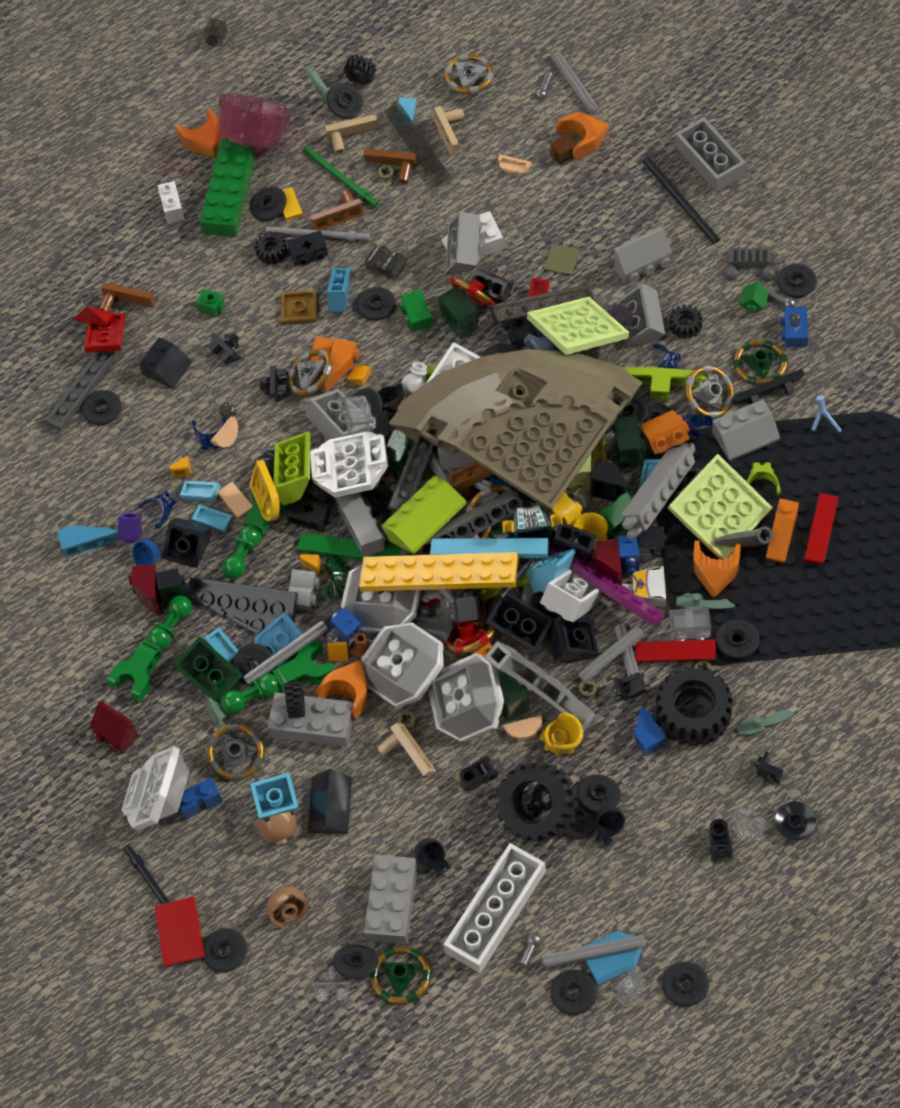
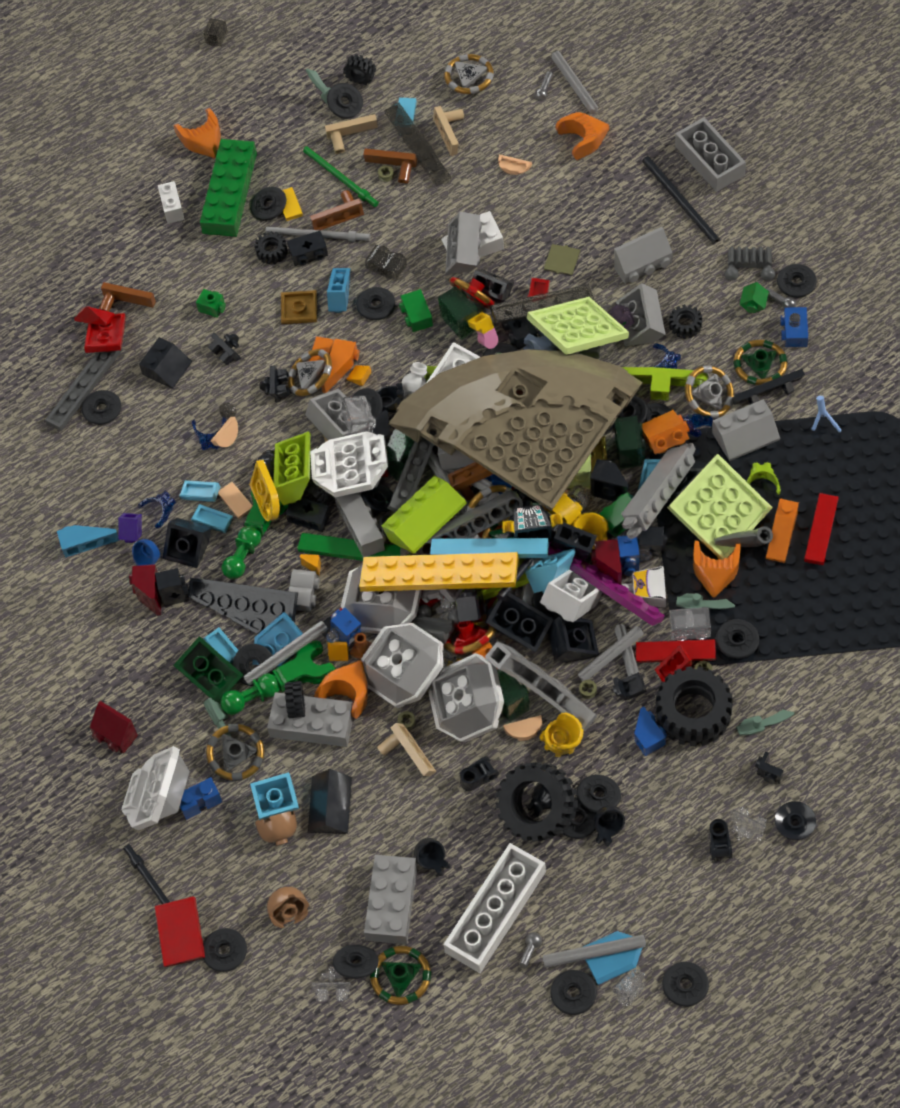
(150, 651): green piece -> none
(181, 468): light orange slope -> none
(252, 120): clear pink piece -> none
(338, 577): dark green hair -> none
(484, 327): none -> leg
(562, 149): reddish brown brick -> none
(676, 660): none -> red slope

